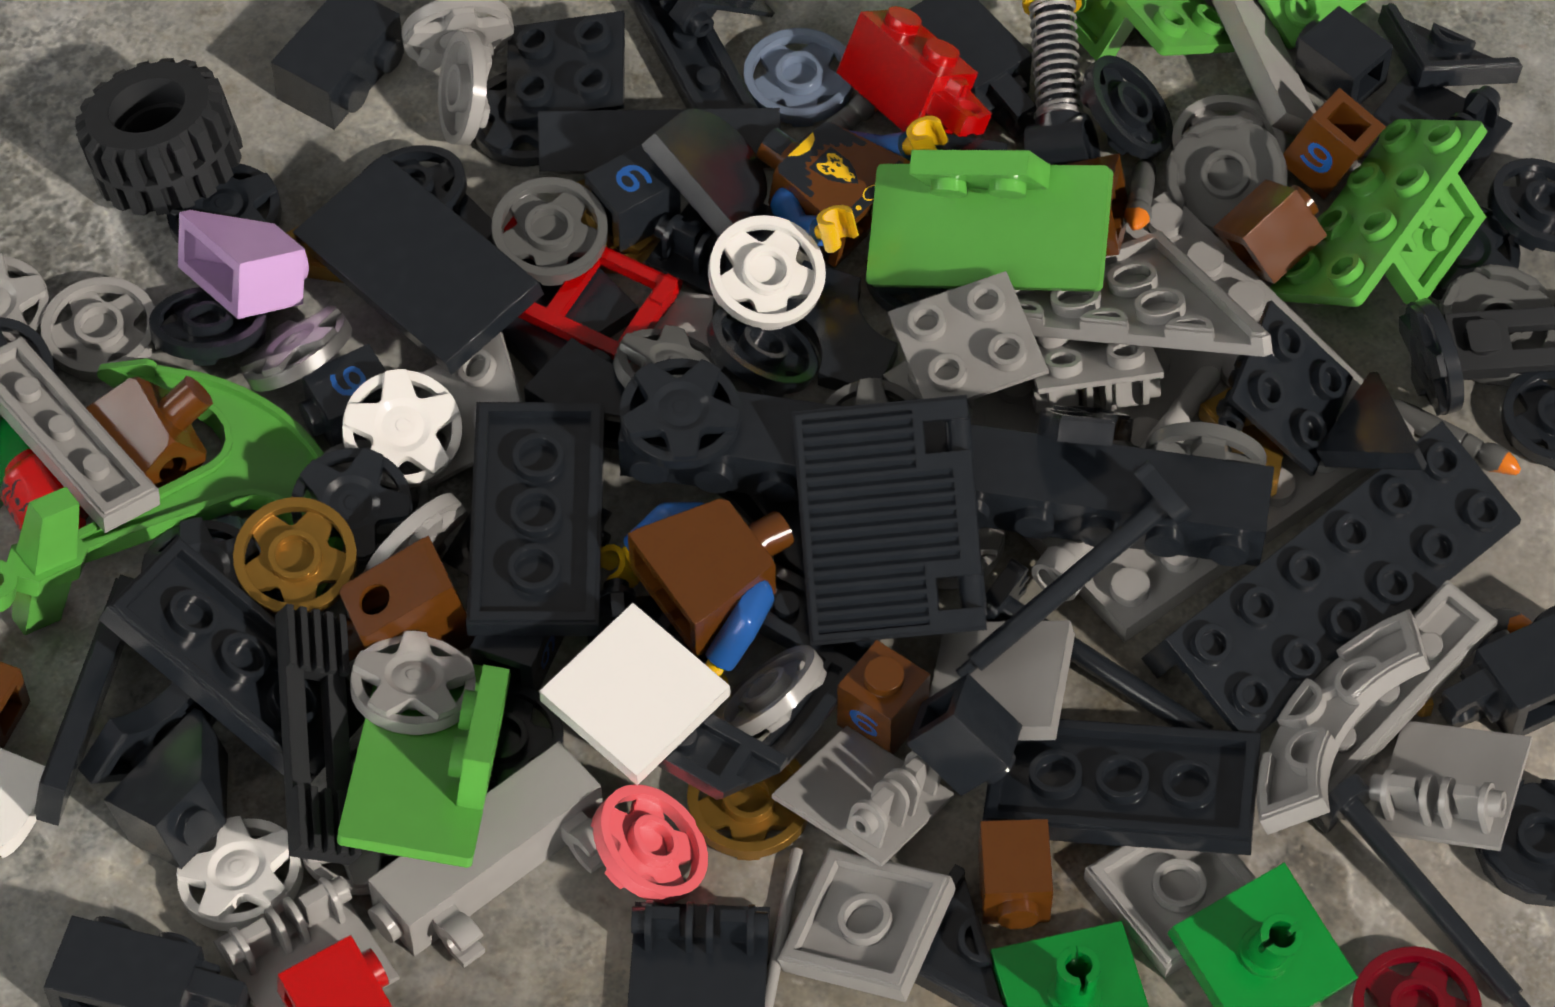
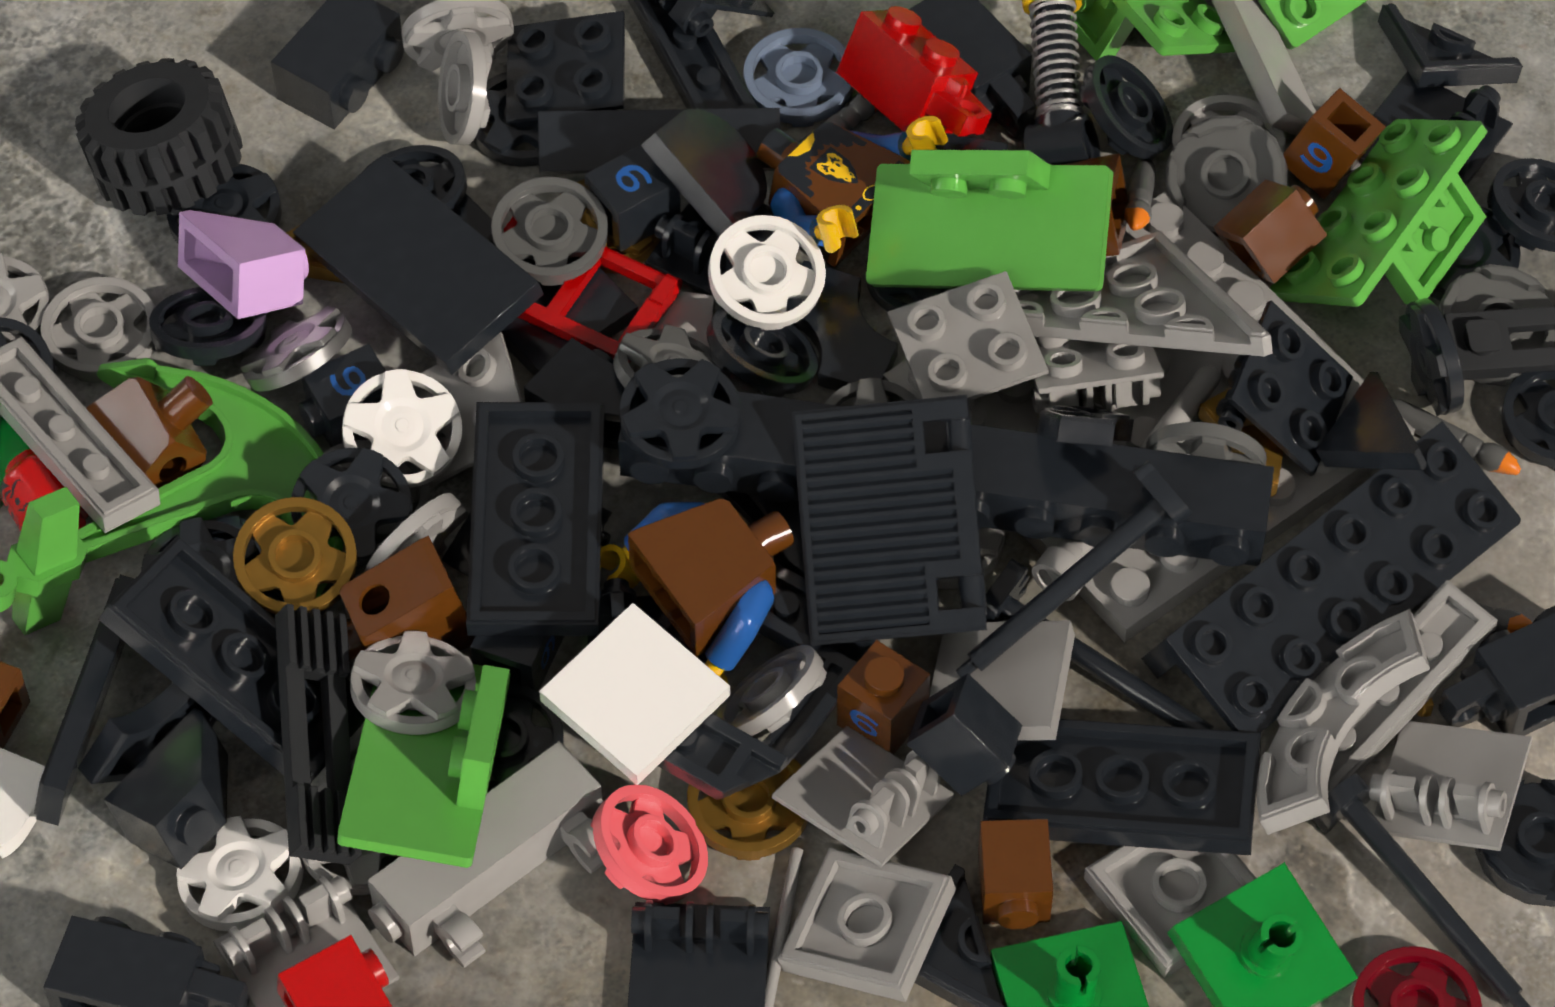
(1342, 55): black brick -> none

